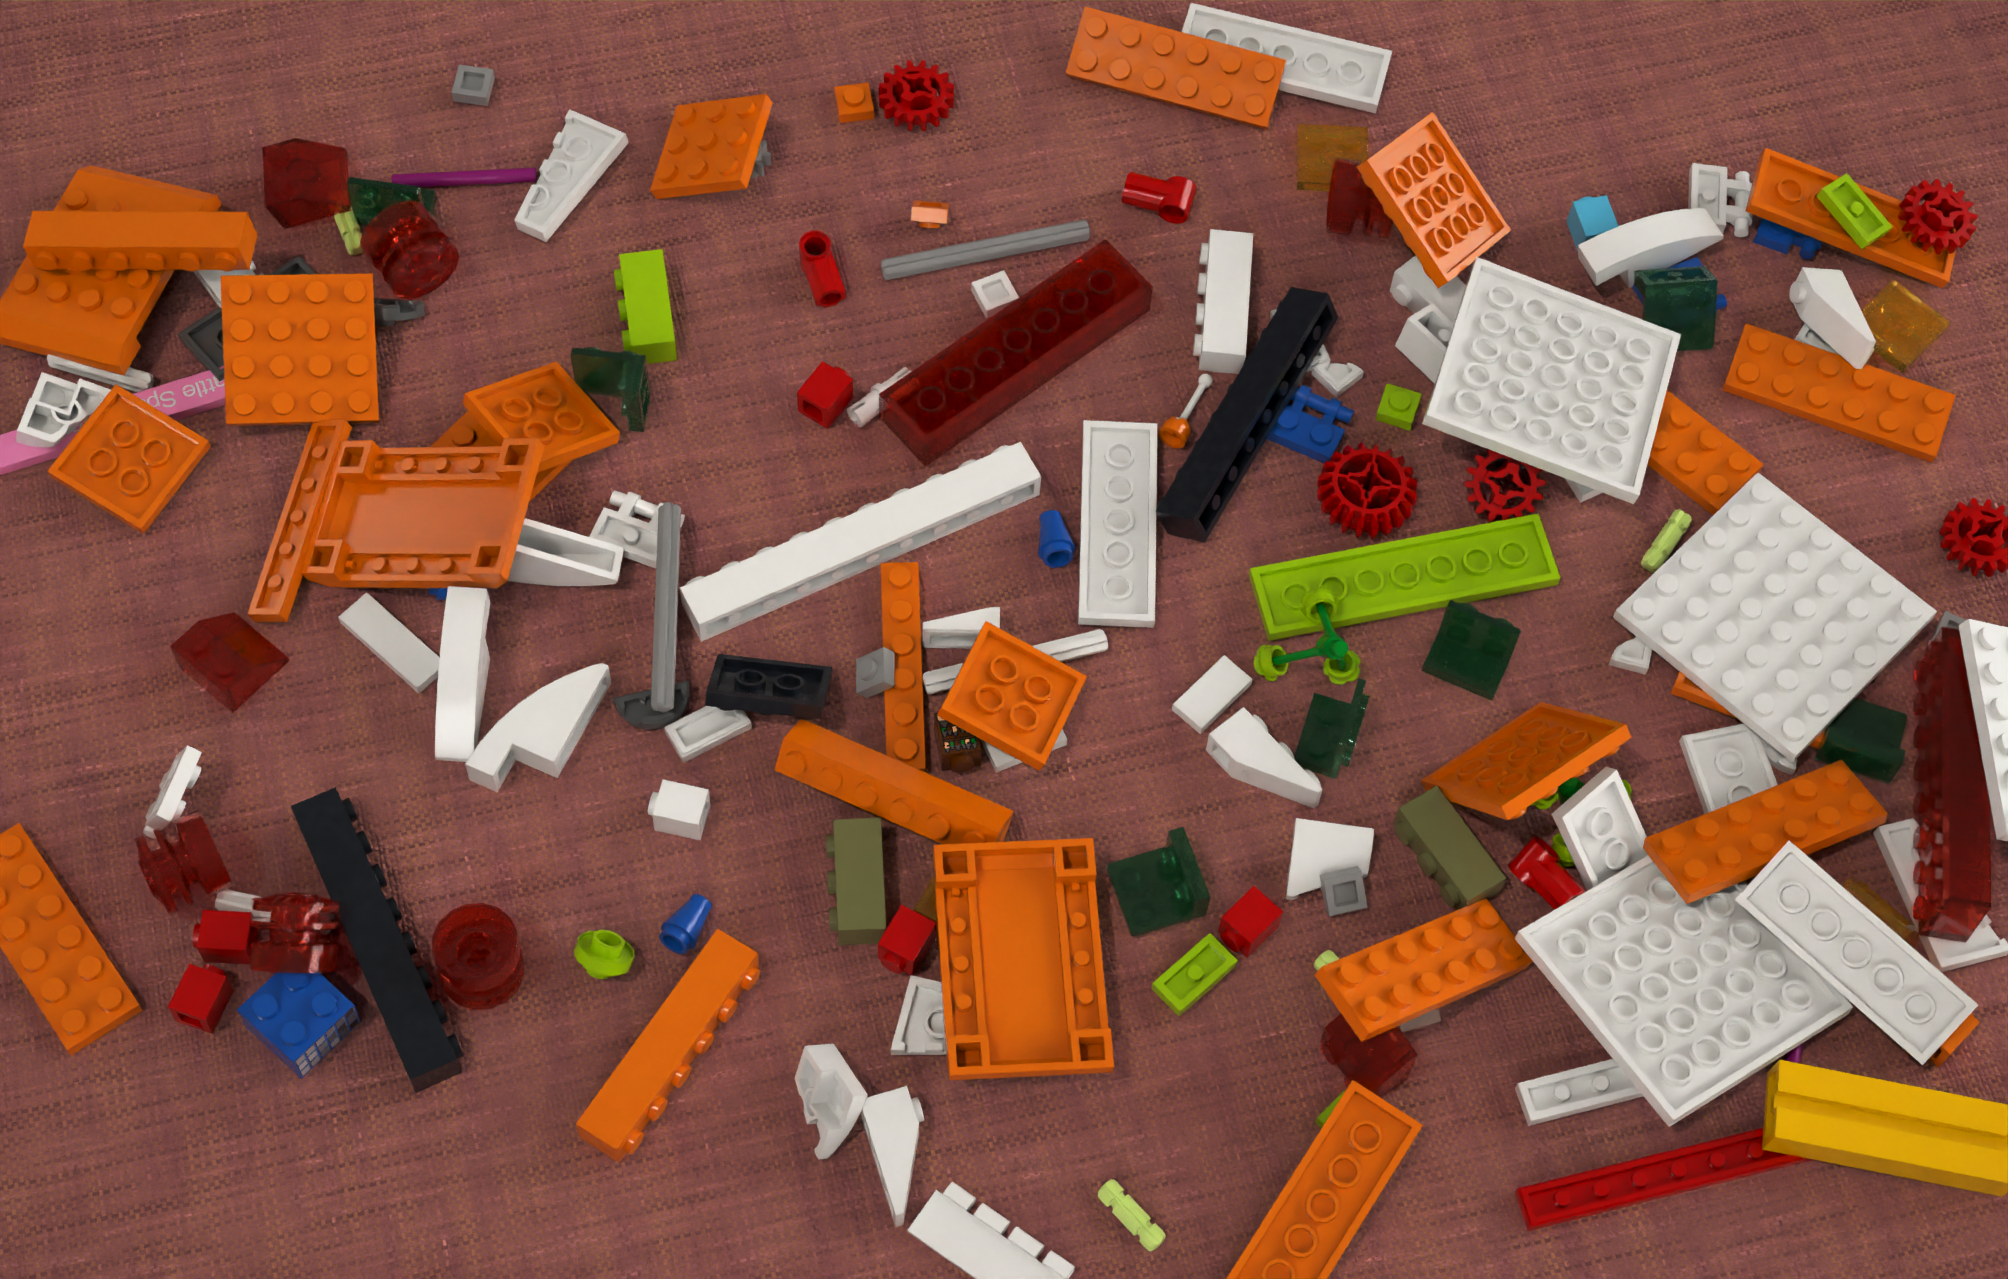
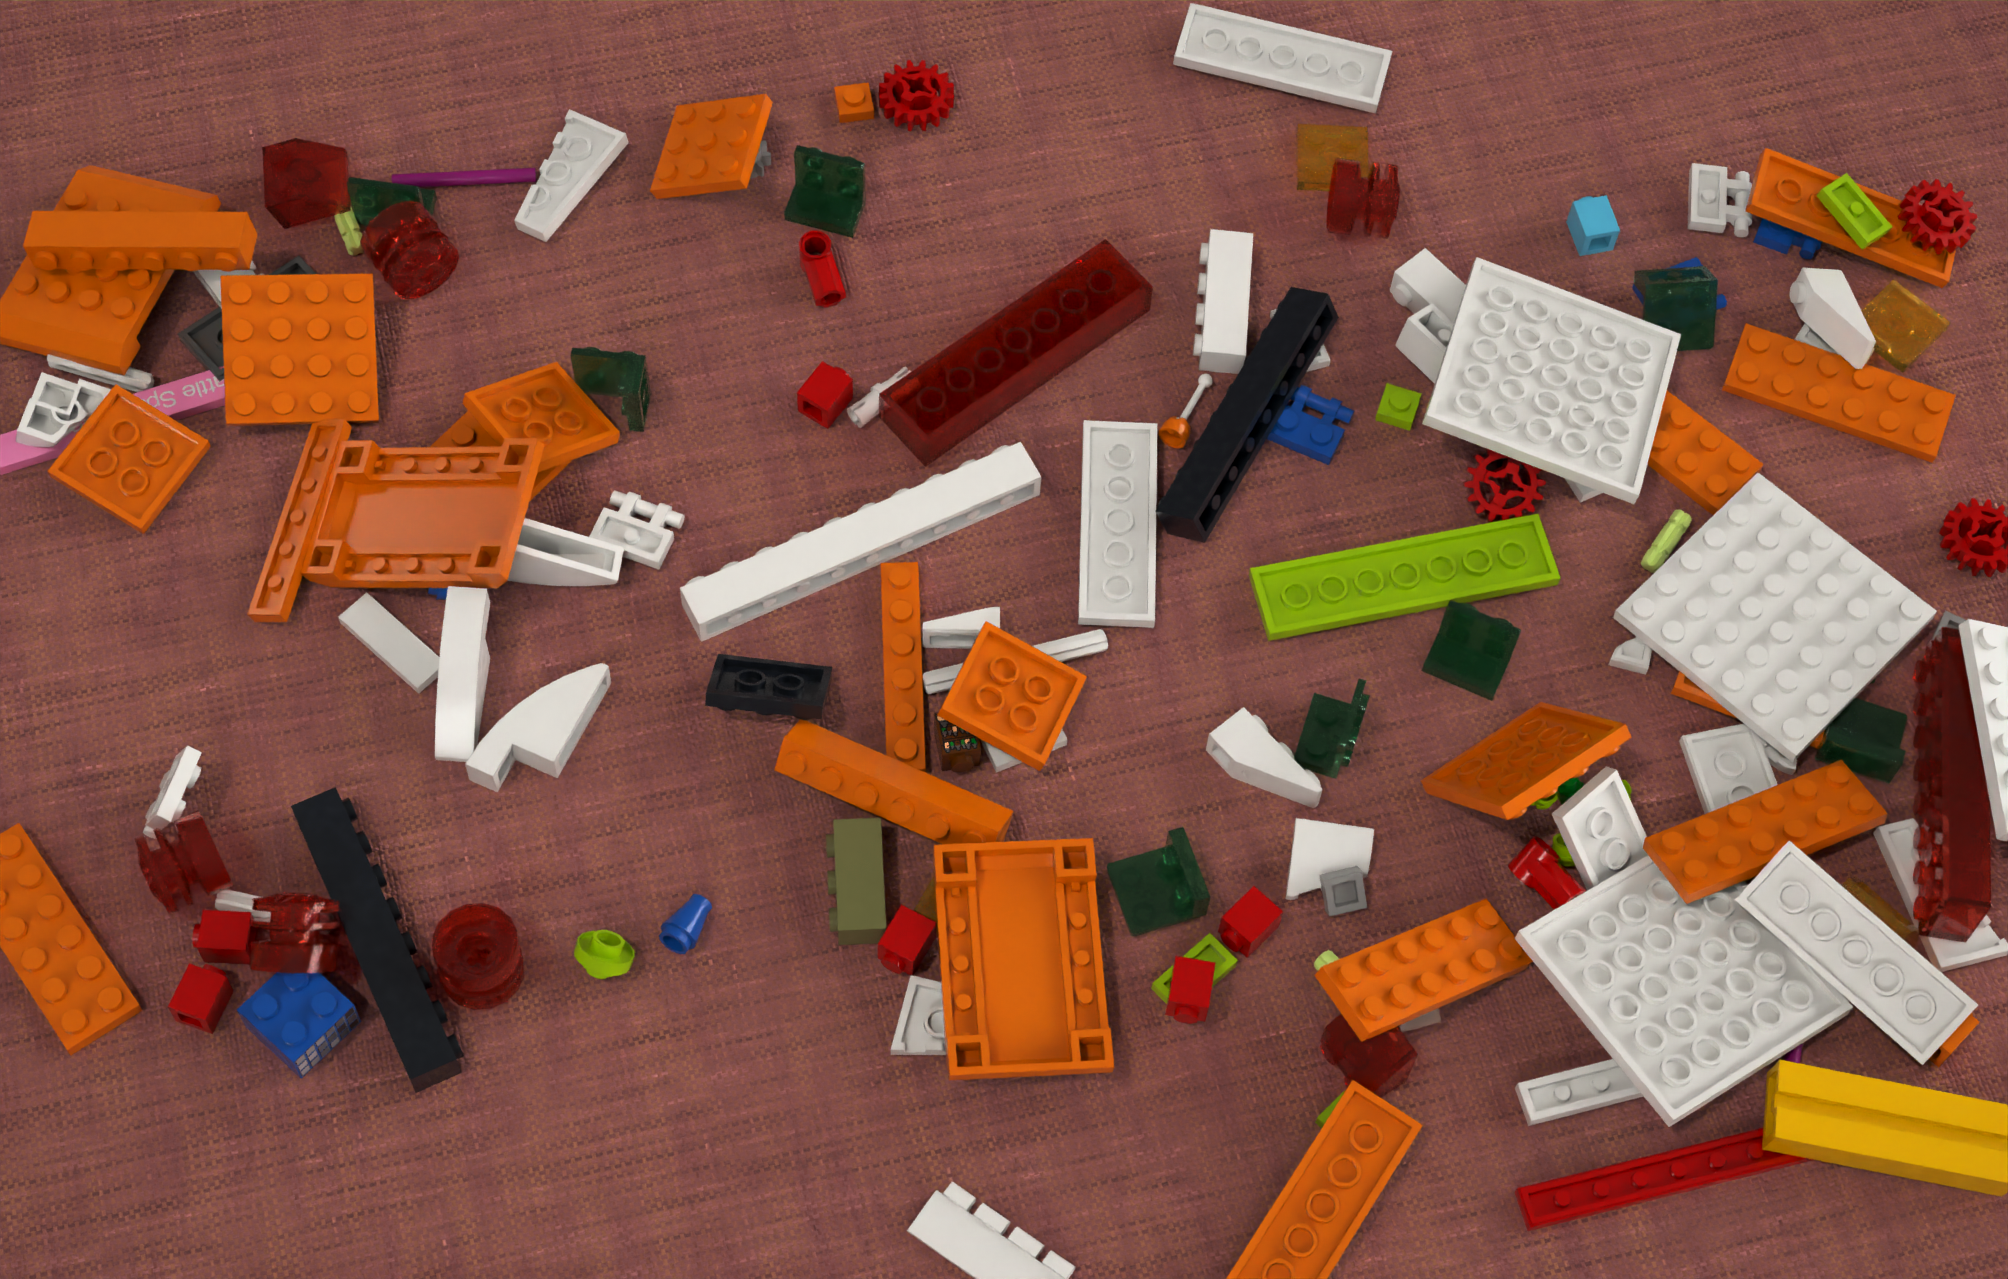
(227, 658): clear red slope -> none
(391, 310): dark grey plate -> none
(473, 85): light grey plate -> none
(637, 709): dark grey plate -> none
(646, 306): lime brick -> none
(666, 608): light grey axle -> none
(668, 1046): orange brick -> none
(680, 809): white brick -> none
(705, 730): white tile -> none
(827, 191): none -> clear green bracket
(829, 1095): white slope -> none
(875, 672): light grey plate -> none
(893, 1135): white slope -> none
(929, 213): orange plate -> none
(985, 249): light grey axle -> none
(994, 293): white plate -> none
(1055, 543): blue cone -> none
(1131, 1215): yellowish green axle -> none
(1169, 198): red piece -> none
(1175, 67): orange plate -> none
(1190, 990): none -> red brick
(1212, 694): white tile -> none
(1337, 376): white tile -> none
(1340, 663): lime plant -> none
(1390, 490): red gear -> none
(1434, 199): orange plate -> none
(1447, 850): olive brick -> none
(1648, 244): white slope -> none

